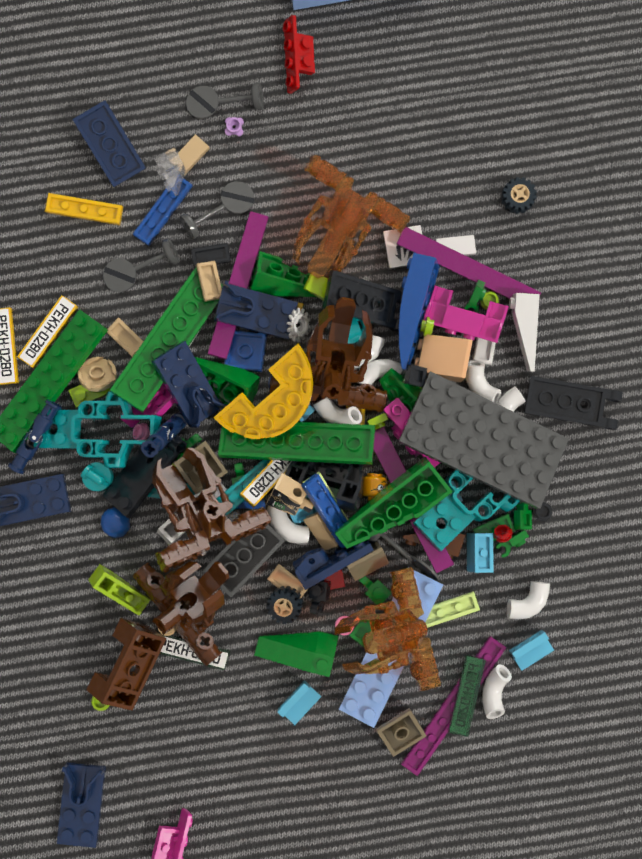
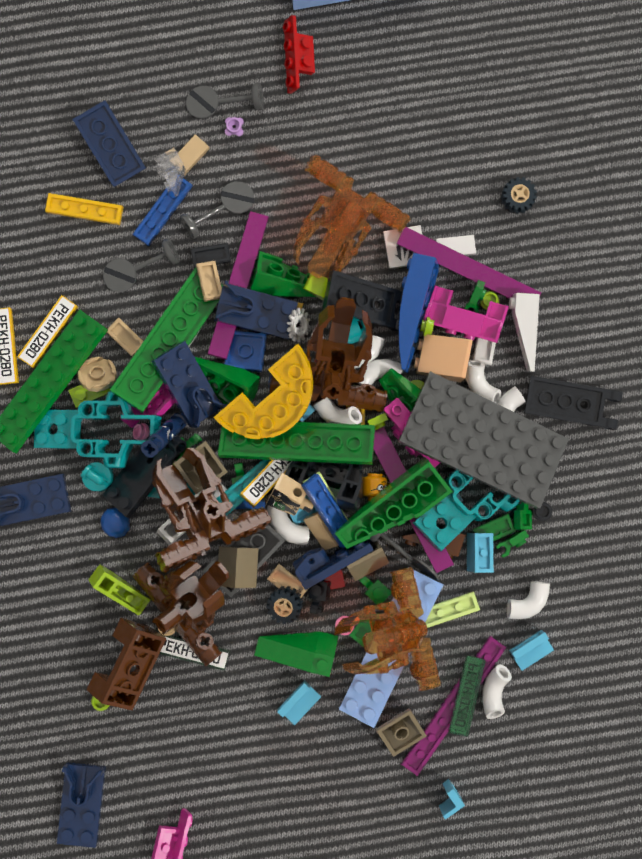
(41, 424): dark blue piece -> none
(241, 565): none -> dark tan slope
(414, 375): black tile -> none
(453, 803): none -> medium azure panel
(502, 533): red plate -> none

